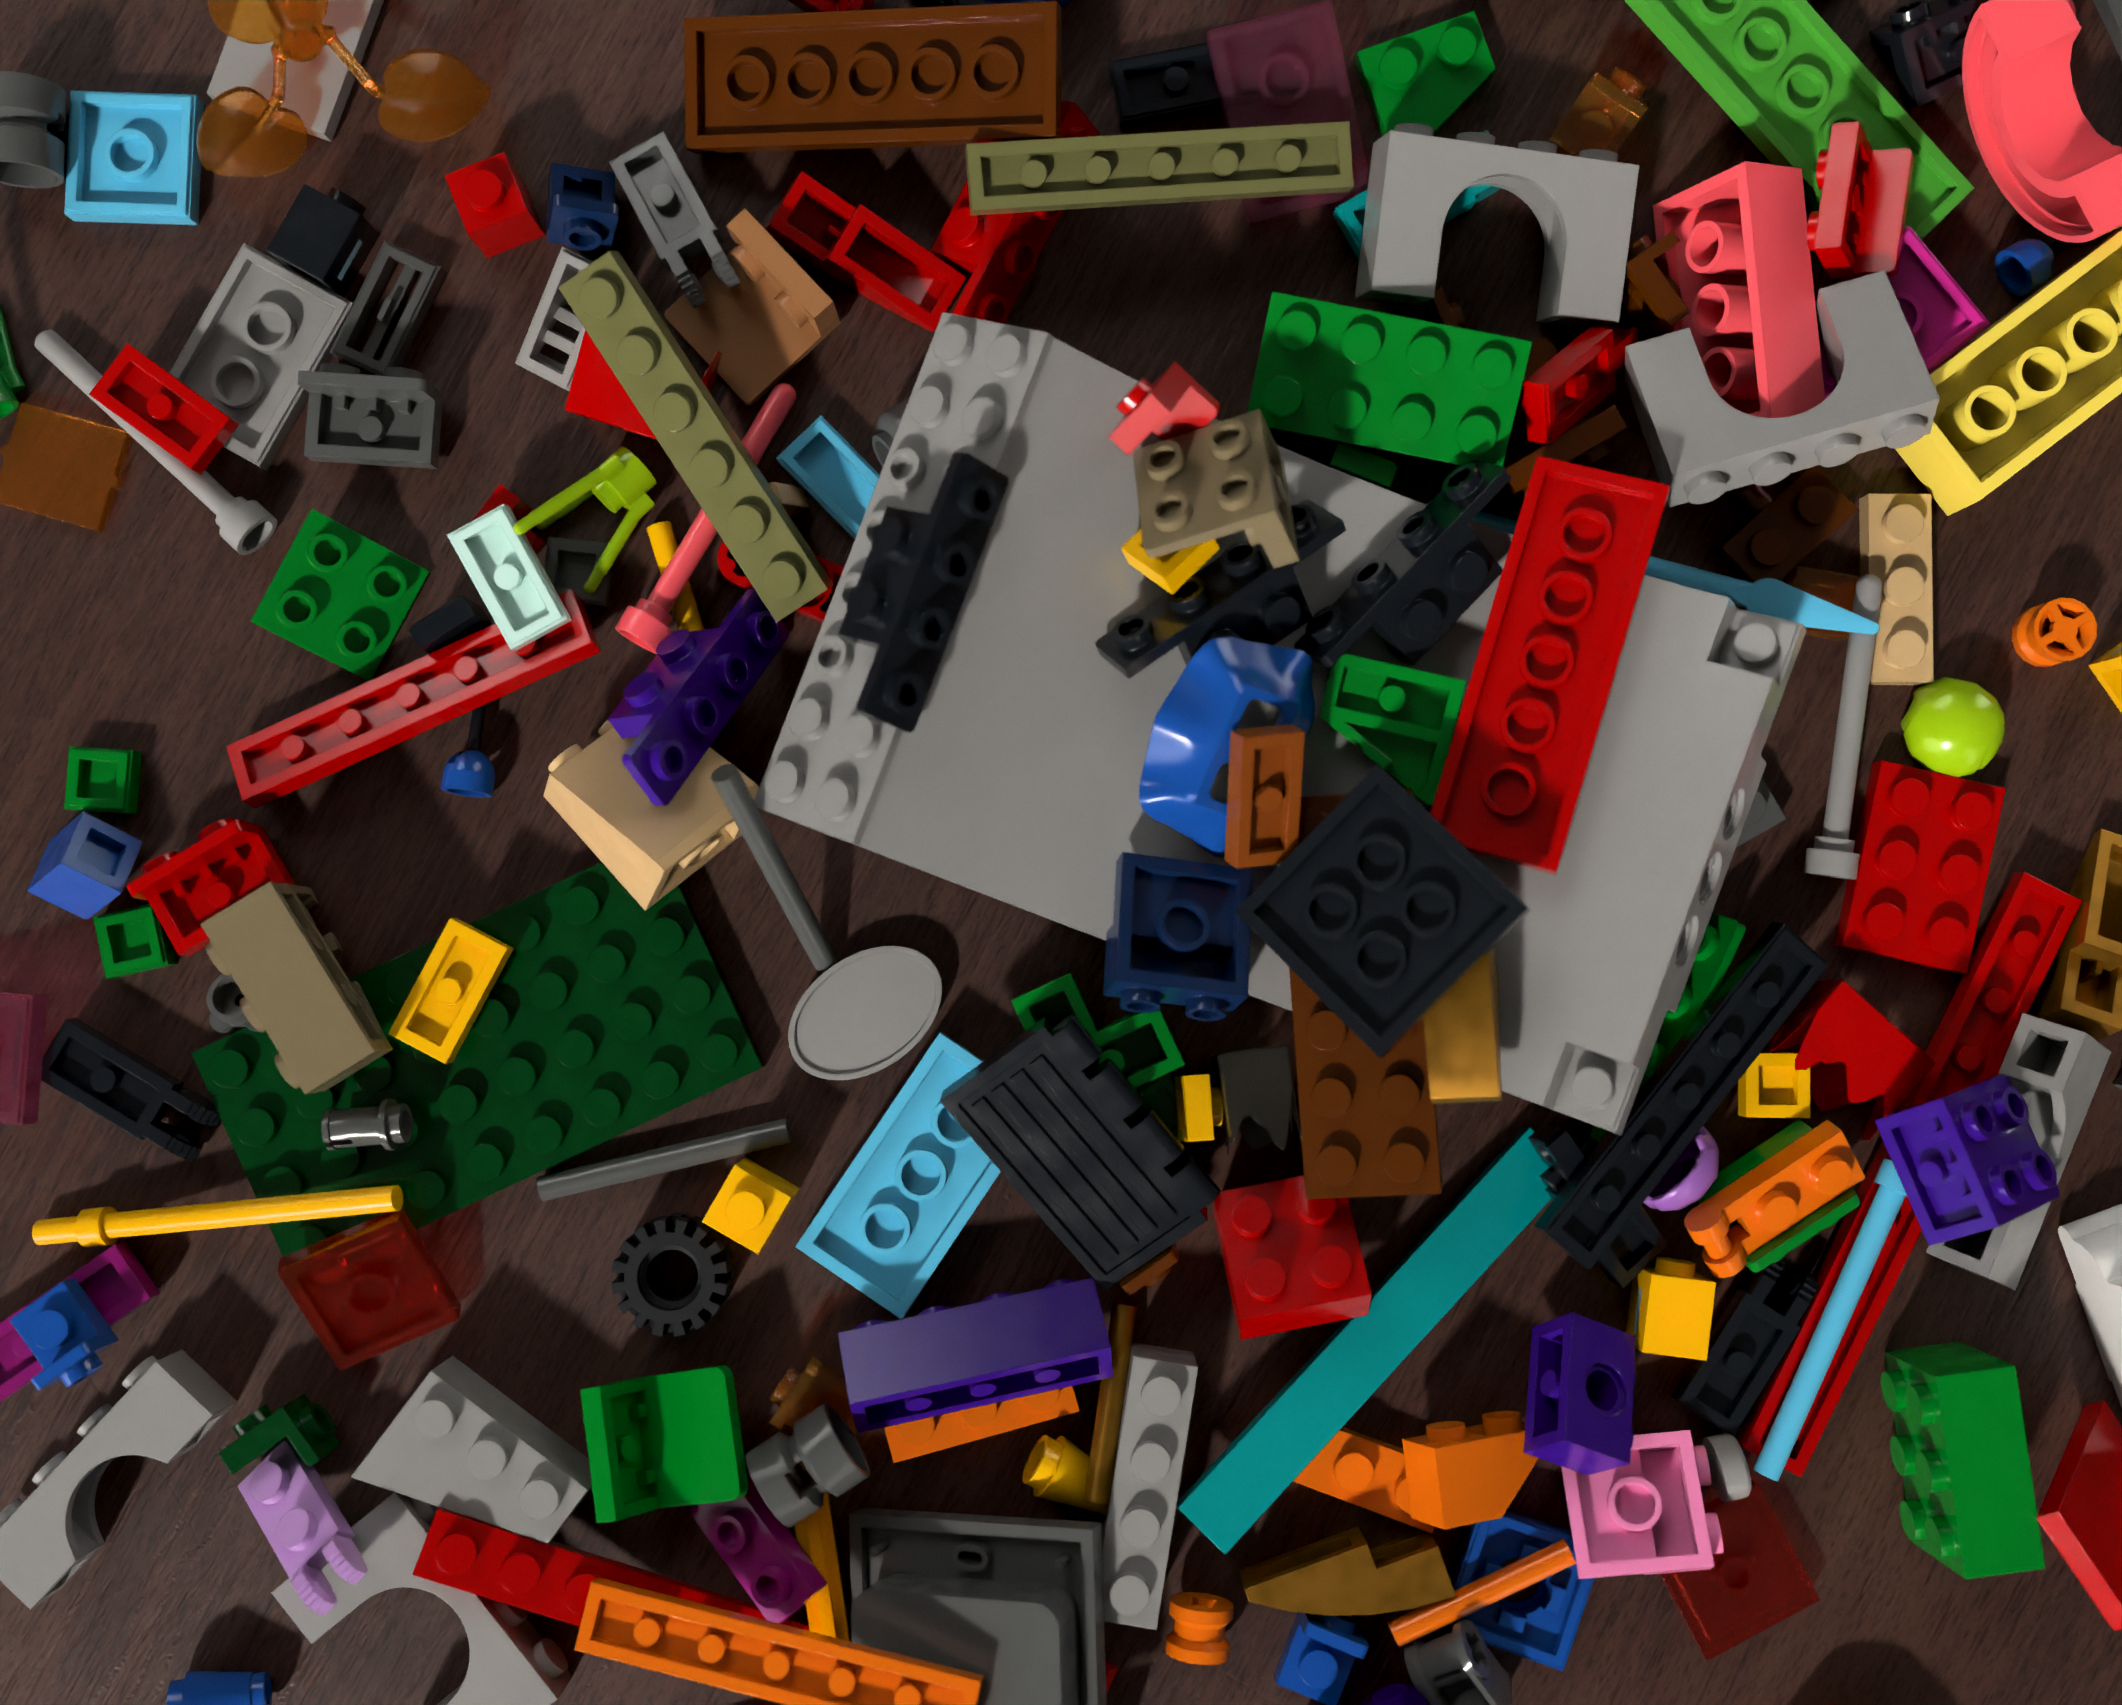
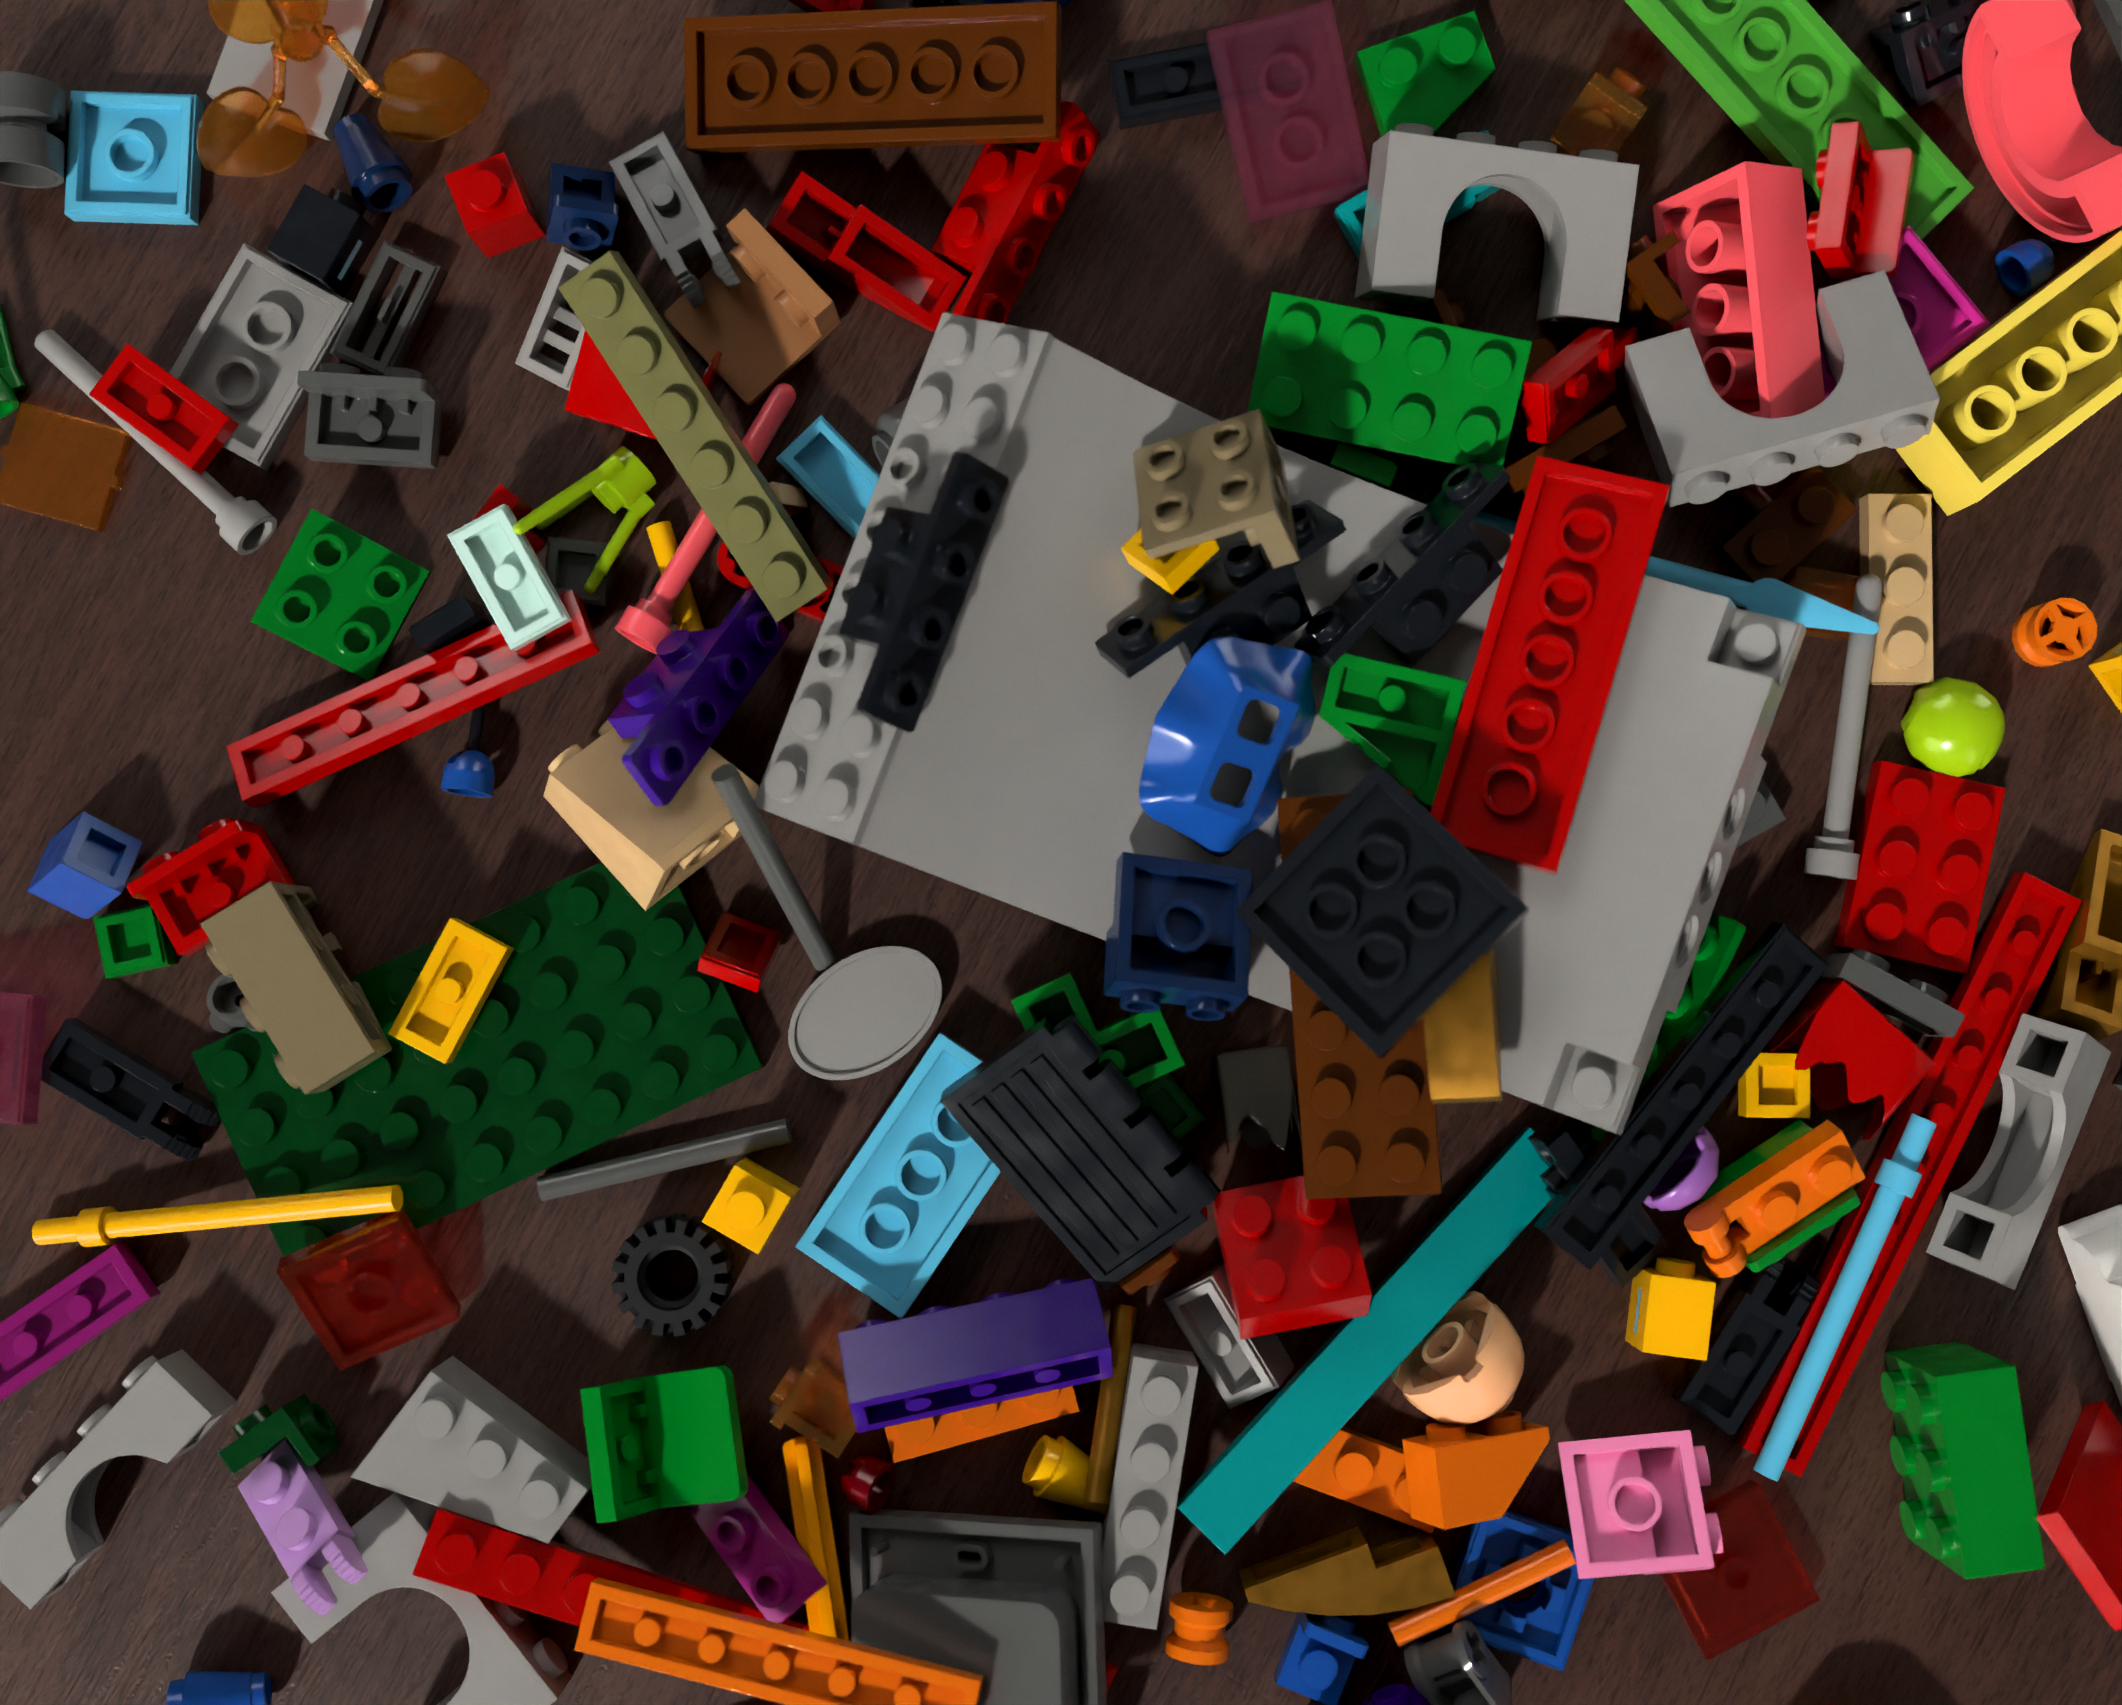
(64, 1335): blue bracket -> none
(103, 780): green tile -> none
(367, 1126): dark grey pin -> none
(371, 165): none -> dark blue cone
(740, 952): none -> red tile
(827, 1451): dark grey wheel -> none
(869, 1483): none -> dark red hinge
(1159, 168): olive plate -> none
(1166, 407): bracket -> none
(1197, 1107): yellow plate -> none
(1208, 1321): none -> light grey slope
(1263, 795): dark orange plate -> none
(1464, 1364): none -> light nougat cylinder
(1580, 1394): dark purple brick -> none
(1727, 1467): light grey tile -> none
(1912, 1004): none -> dark grey plate
(1969, 1160): dark purple bracket -> none

